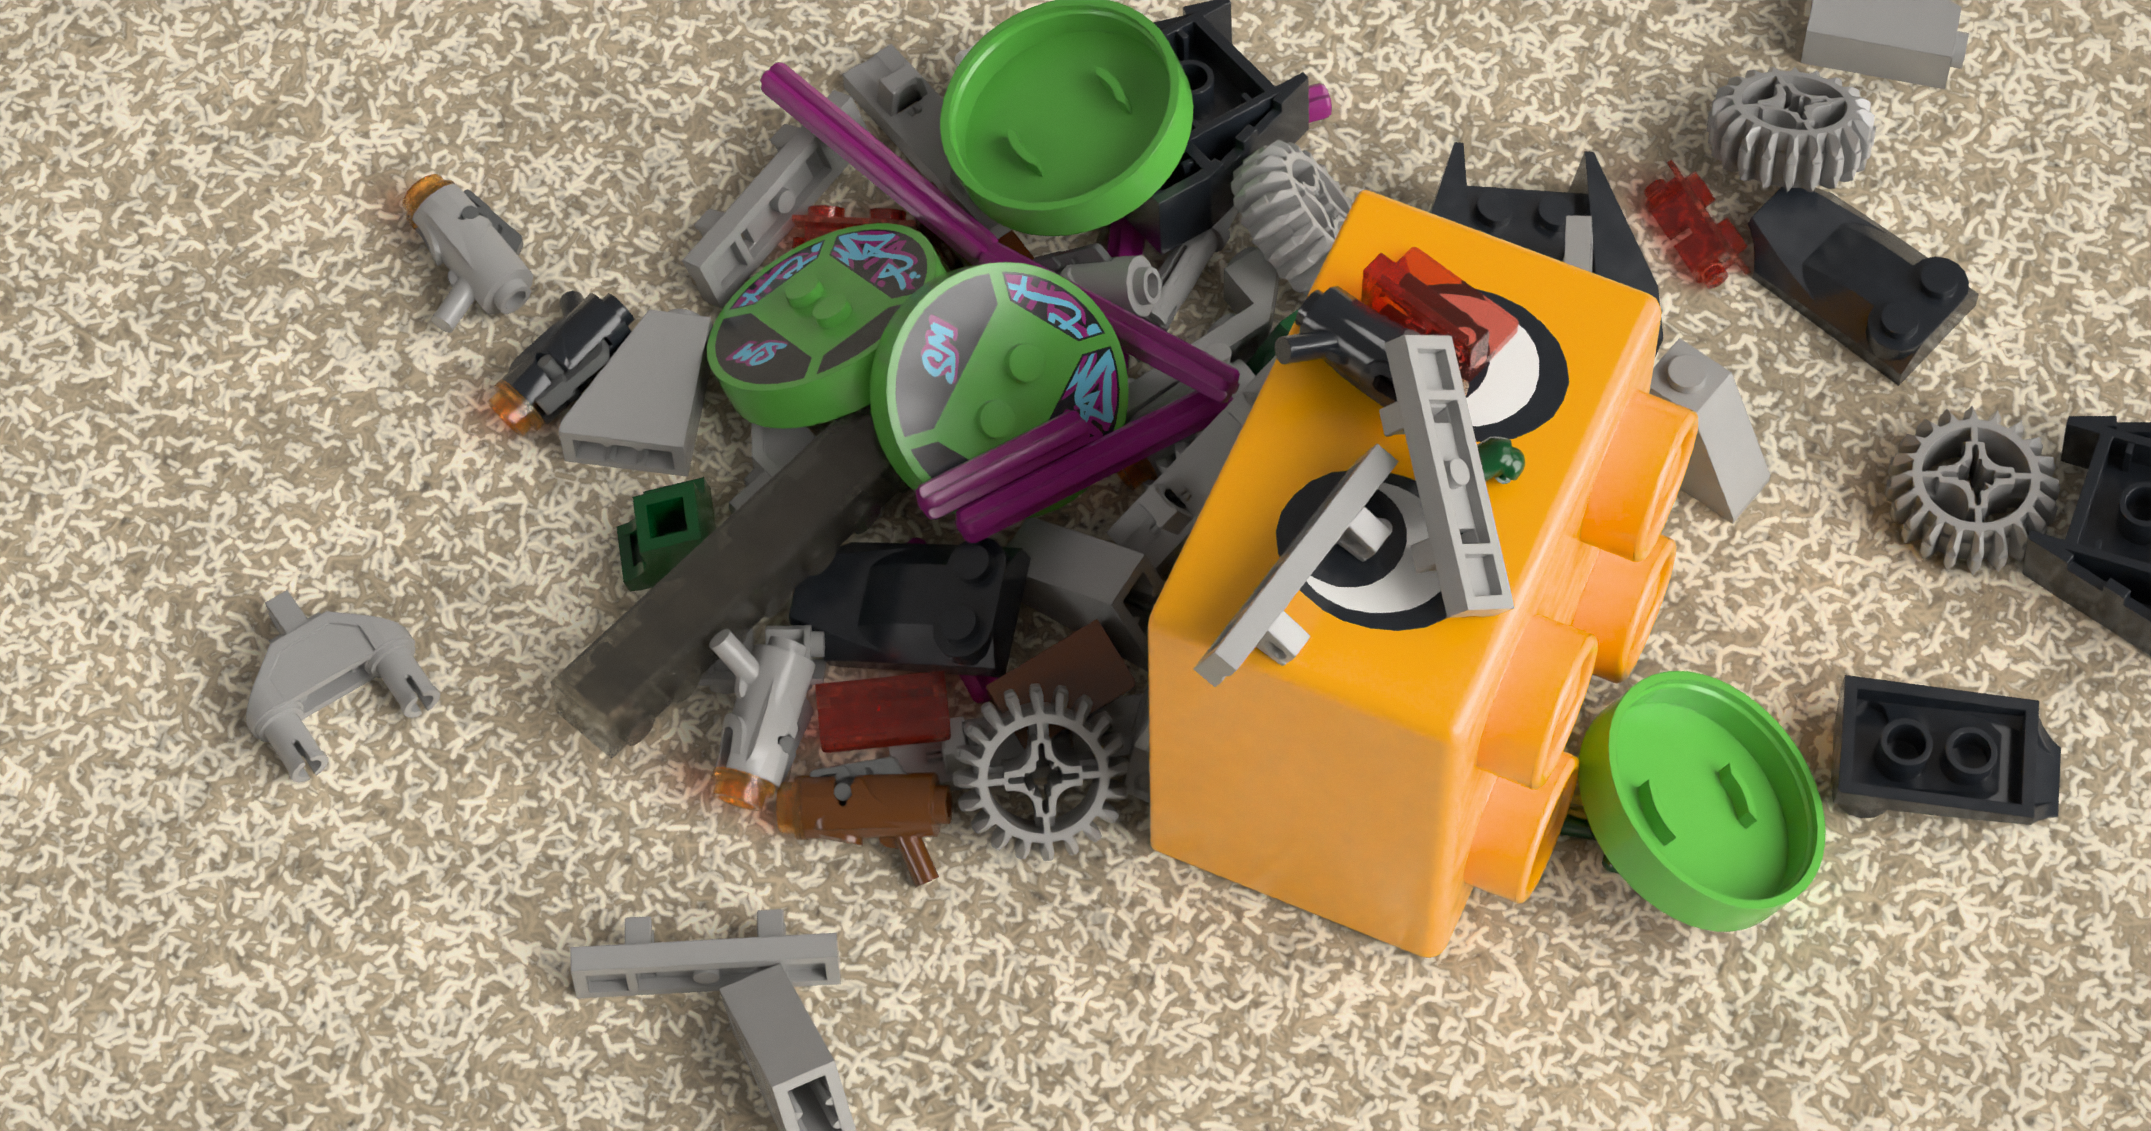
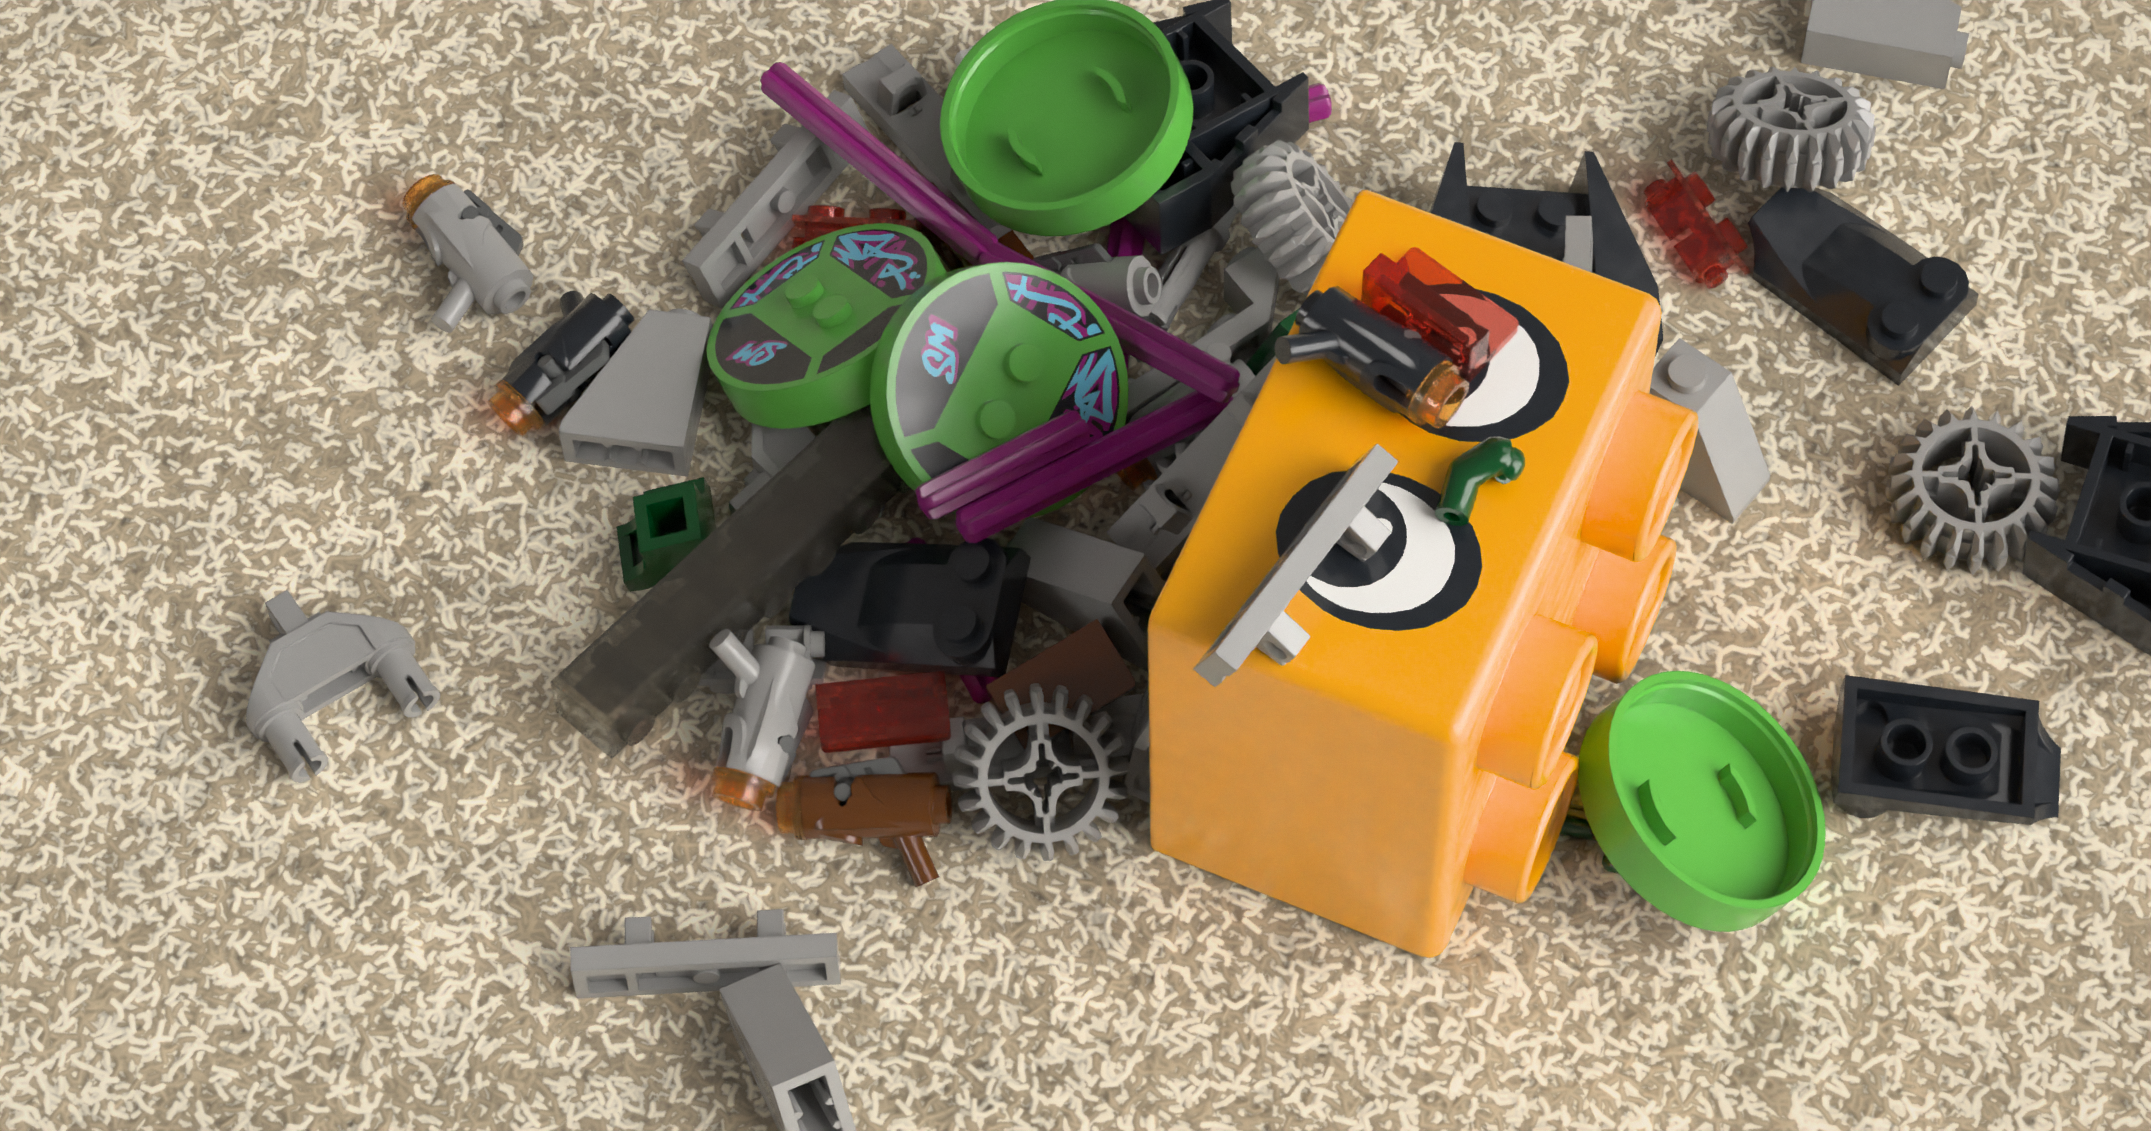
(1448, 476): light grey hinge -> none

